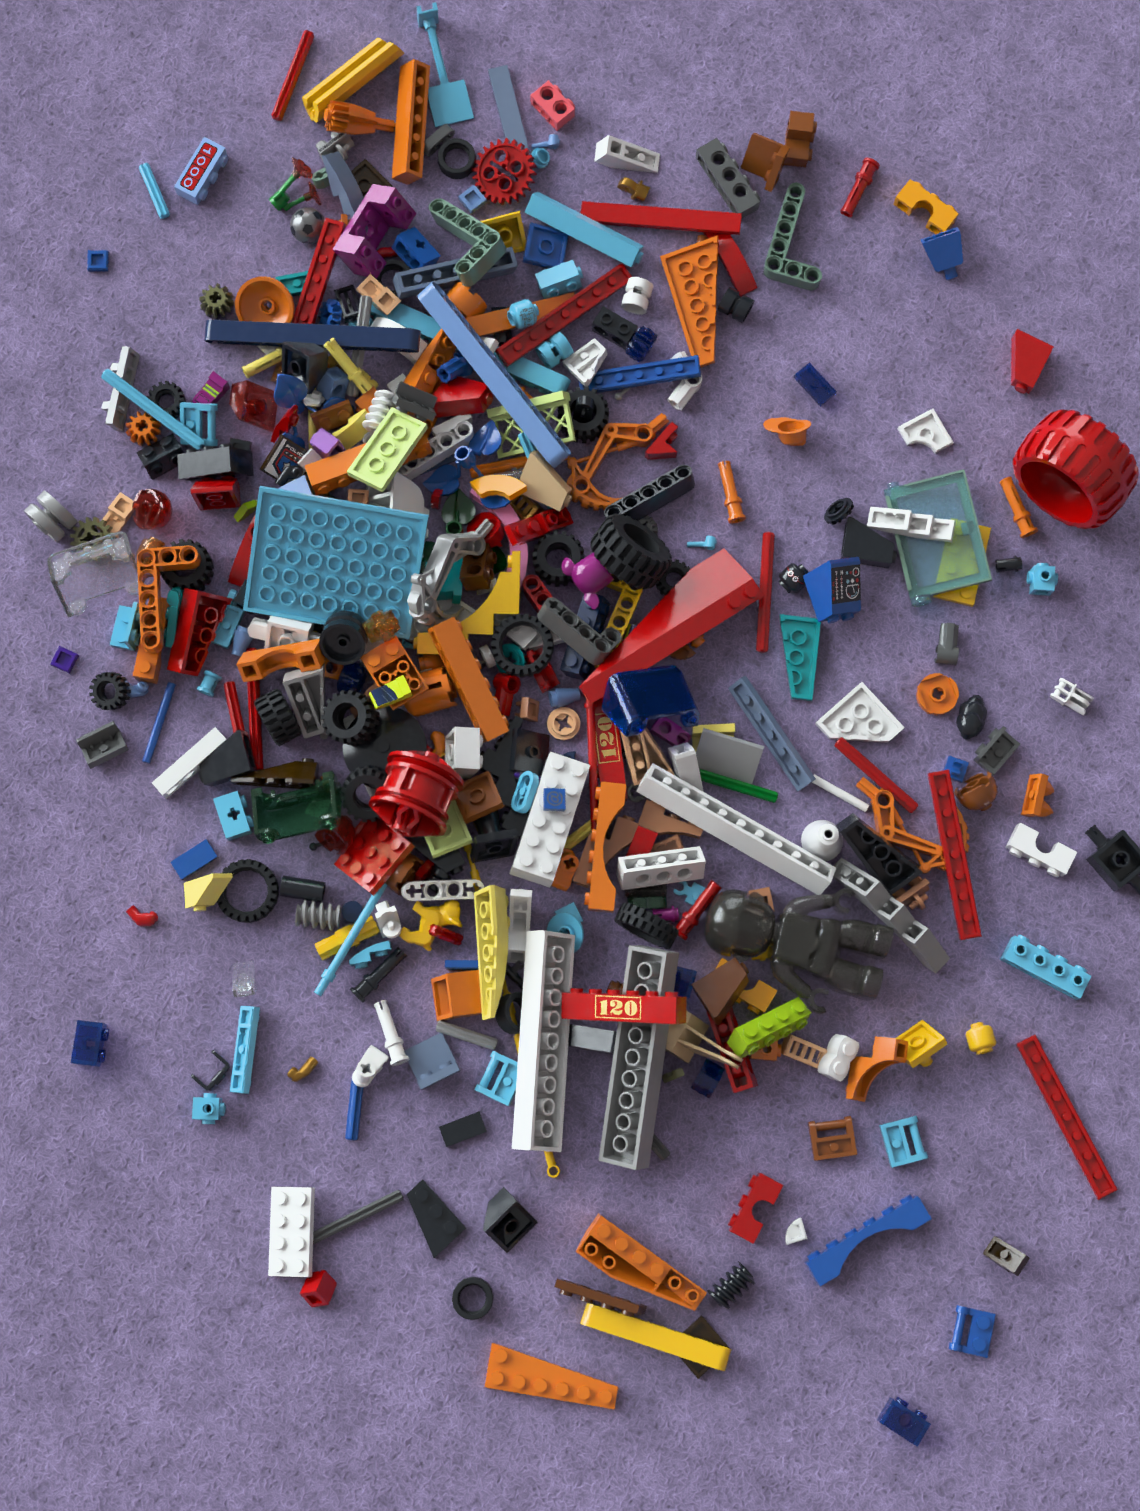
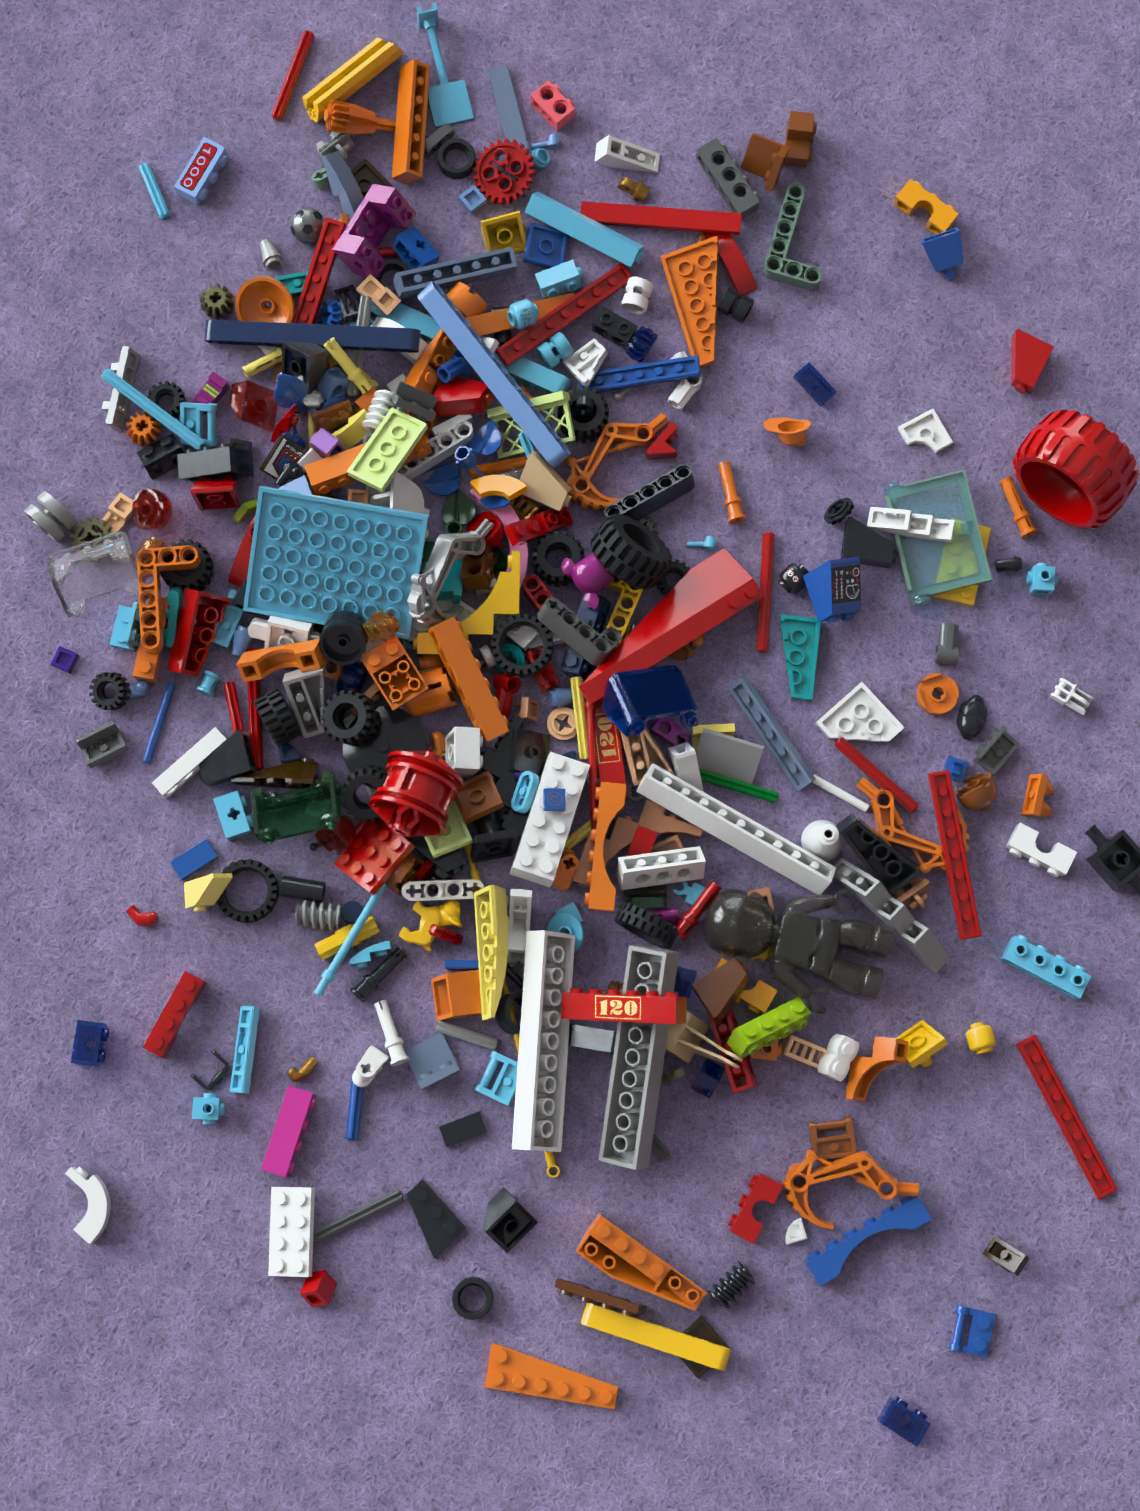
(98, 261): blue tile -> none
(98, 1204): none -> white arch
(168, 1024): none -> red arch
(244, 979): clear slope -> none
(270, 255): none -> light grey cone
(281, 198): plant -> none
(288, 753): none -> dark blue tile
(288, 1131): none -> dark pink brick
(388, 920): white hips -> none
(390, 693): leg -> none
(436, 498): red tile -> none
(486, 242): sand green beam -> none
(580, 716): none -> light yellow axle
(862, 1162): none -> orange piece
(863, 179): red pin -> none
(896, 1142): medium azure plate -> none

